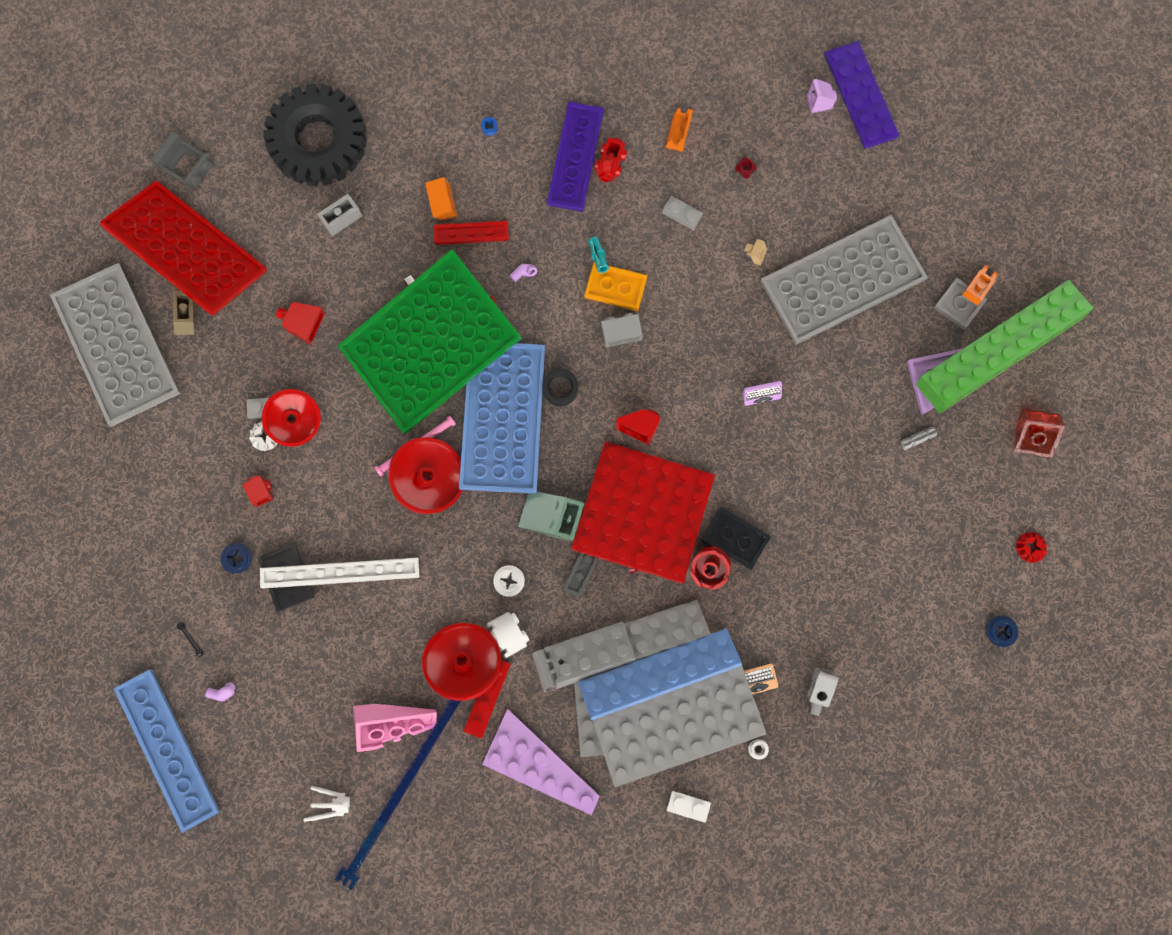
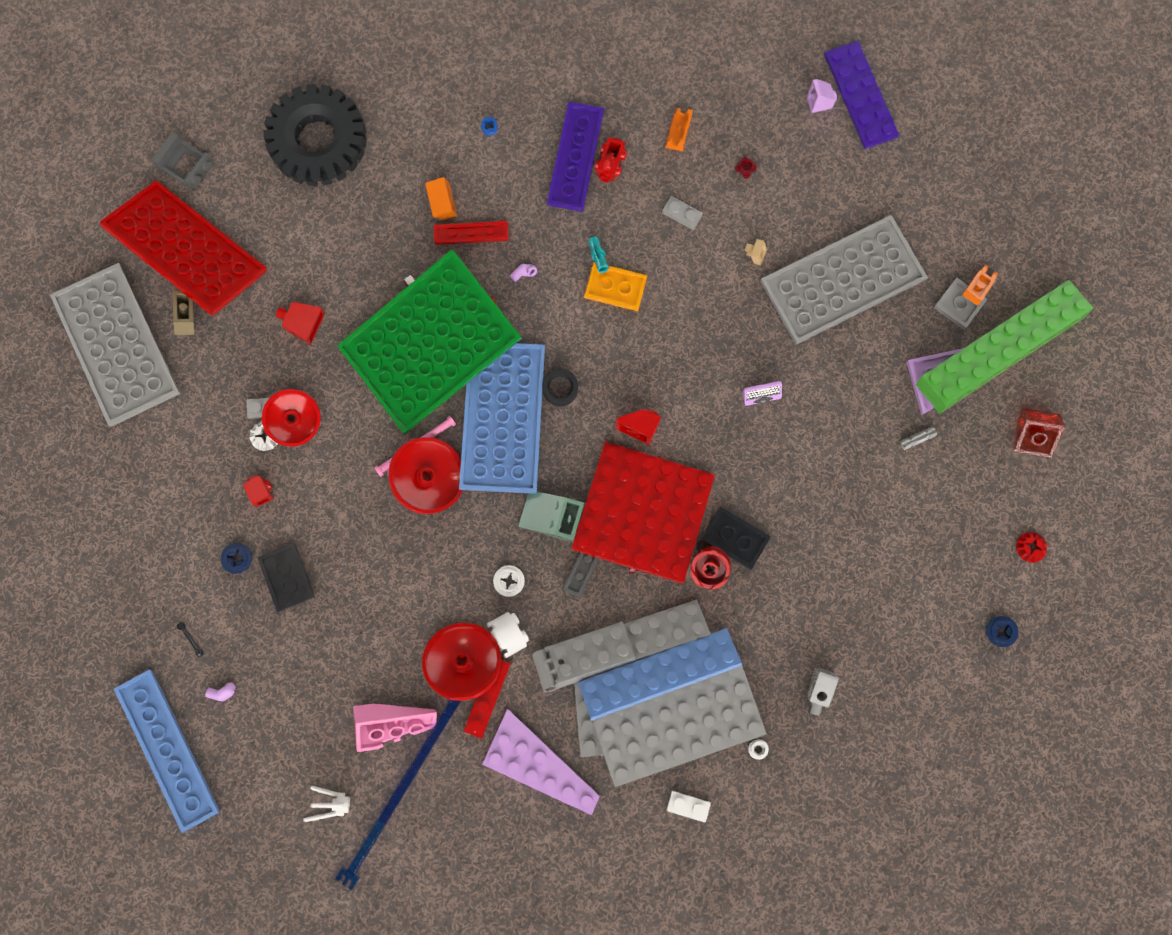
(339, 215): light grey brick -> none
(339, 573): white tile -> none
(621, 330): light grey brick -> none
(761, 678): slope -> none

